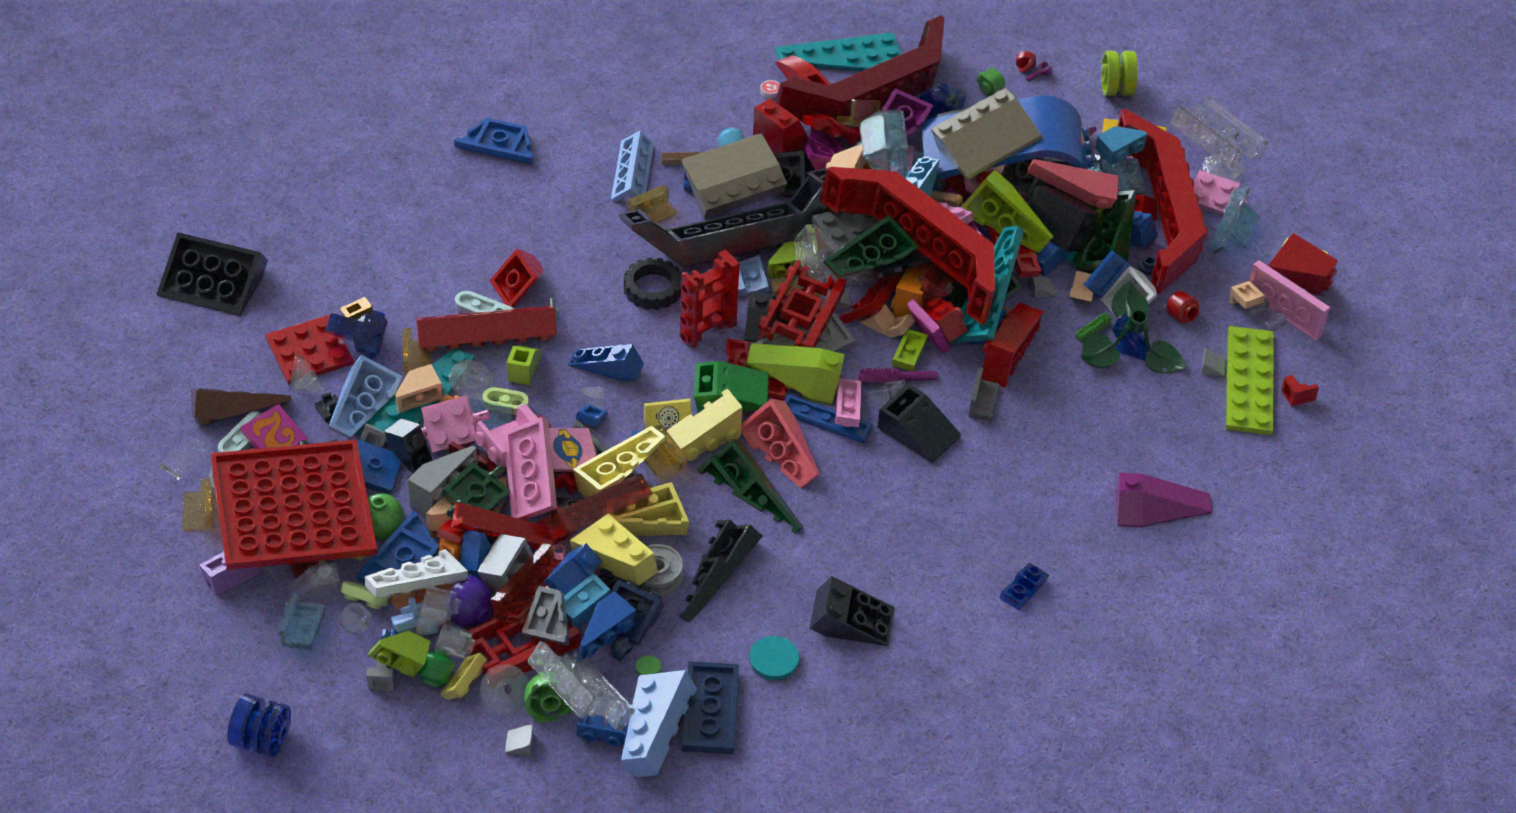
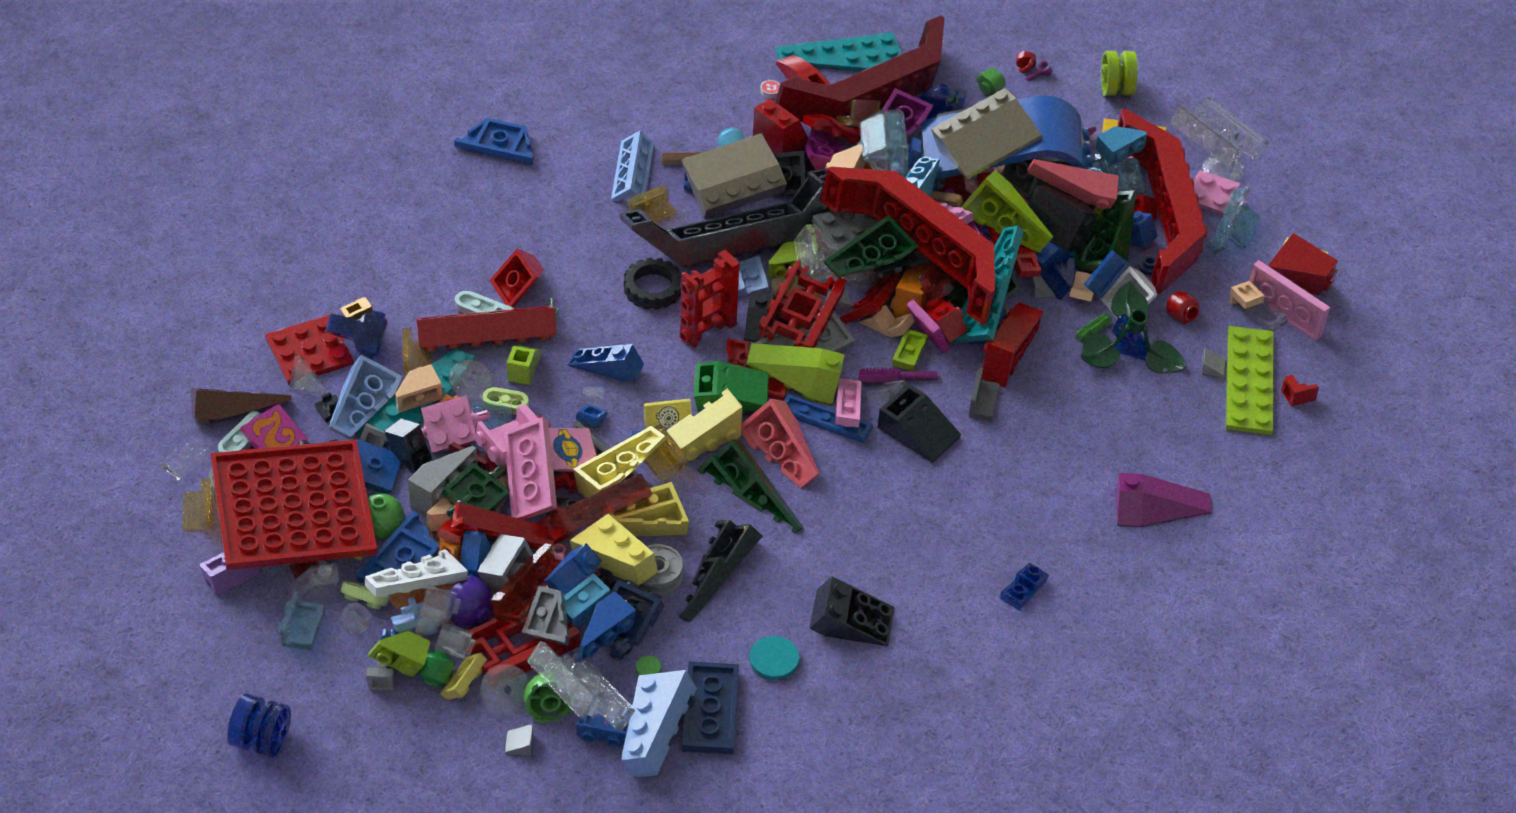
(211, 274): black slope -> none
(914, 152): none -> blue plate
(1060, 276): none -> clear blue slope

